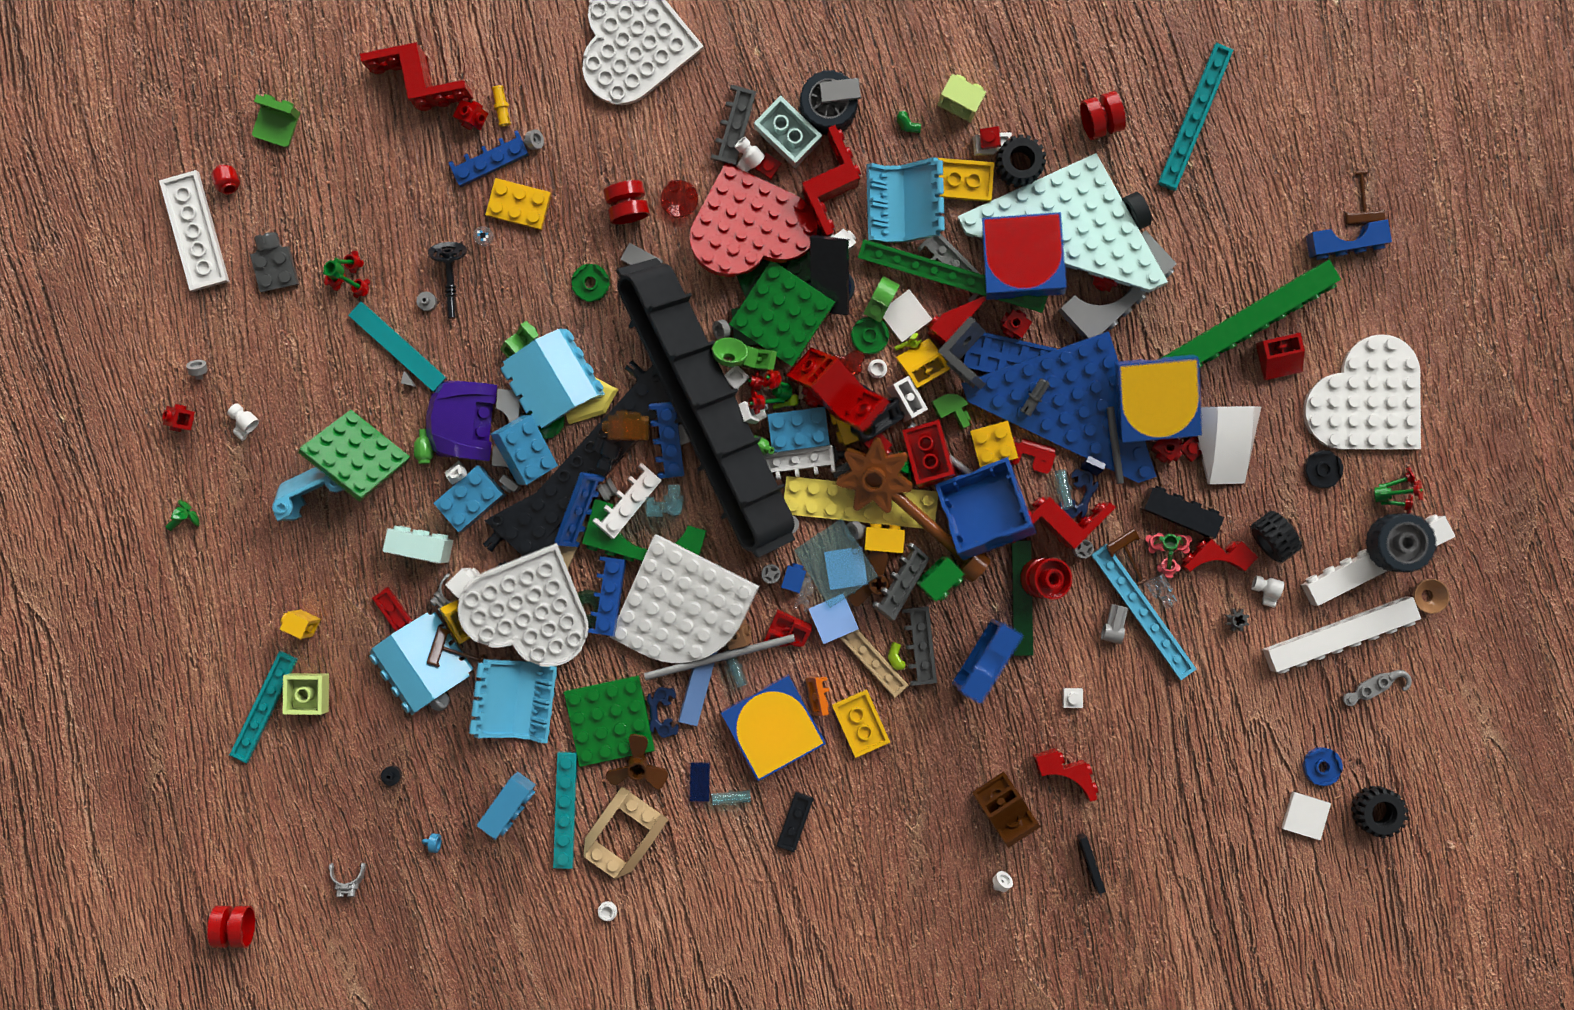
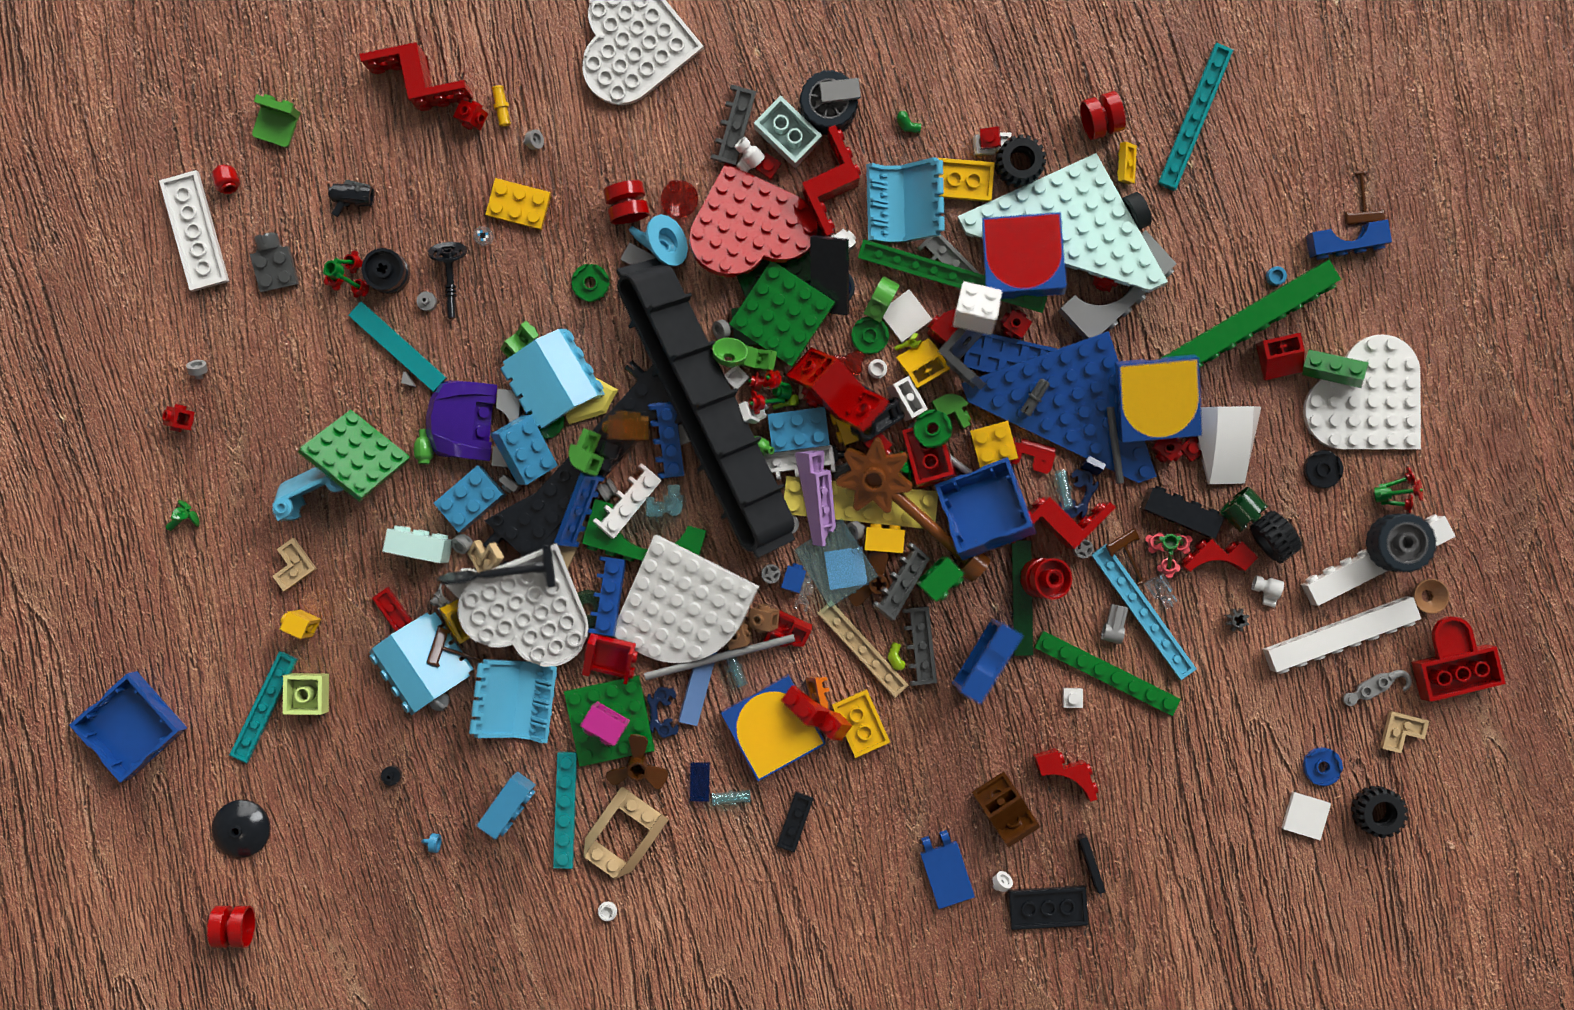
(128, 726): none -> blue tile
(245, 421): white piece -> none
(252, 826): none -> black dish
(298, 565): none -> tan plate
(348, 888): light grey helmet -> none
(350, 193): none -> black piece
(396, 269): none -> black wheel
(456, 472): white slope -> none
(461, 543): none -> light grey tile
(483, 557): none -> tan plate
(489, 161): blue hinge -> none
(545, 566): none -> black piece
(583, 455): none -> bright green brick
(604, 724): none -> dark pink brick
(610, 657): none -> red panel
(664, 239): none -> medium azure piece
(763, 618): none -> medium nougat brick
(816, 715): none -> red arch
(817, 494): none -> lavender wedge
(833, 621): light blue tile -> none
(936, 439): none -> green tile
(946, 871): none -> blue tile
(961, 97): yellowish green brick -> none
(977, 308): none -> white brick
(1048, 907): none -> black tile
(1107, 673): none -> green plate
(1127, 163): none -> yellow plate
(1243, 509): none -> dark green brick
(1276, 276): none -> dark azure tile
(1335, 368): none -> green brick
(1399, 726): none -> tan plate
(1458, 663): none -> red brick

